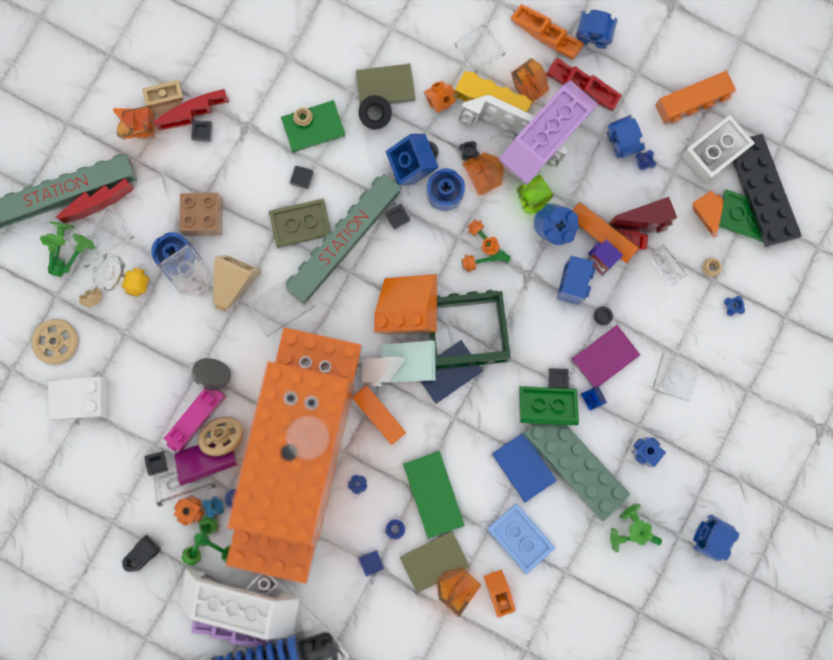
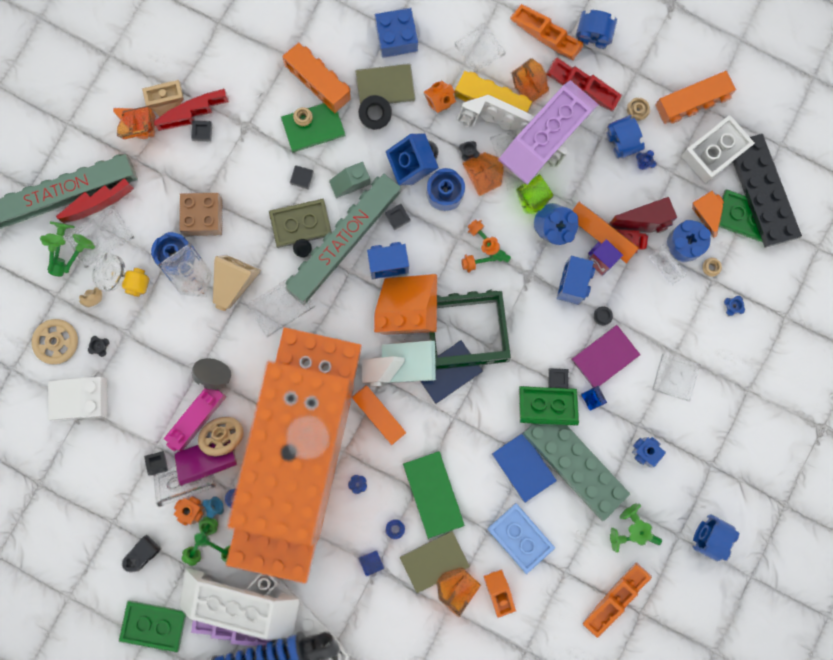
(97, 341): none -> black plate
(152, 626): none -> green tile
(302, 248): none -> black plate
(317, 77): none -> orange brick
(350, 180): none -> sand green slope
(388, 260): none -> blue brick
(396, 32): none -> blue brick
(616, 600): none -> orange slope
(642, 105): none -> tan plate
(696, 234): none -> blue brick

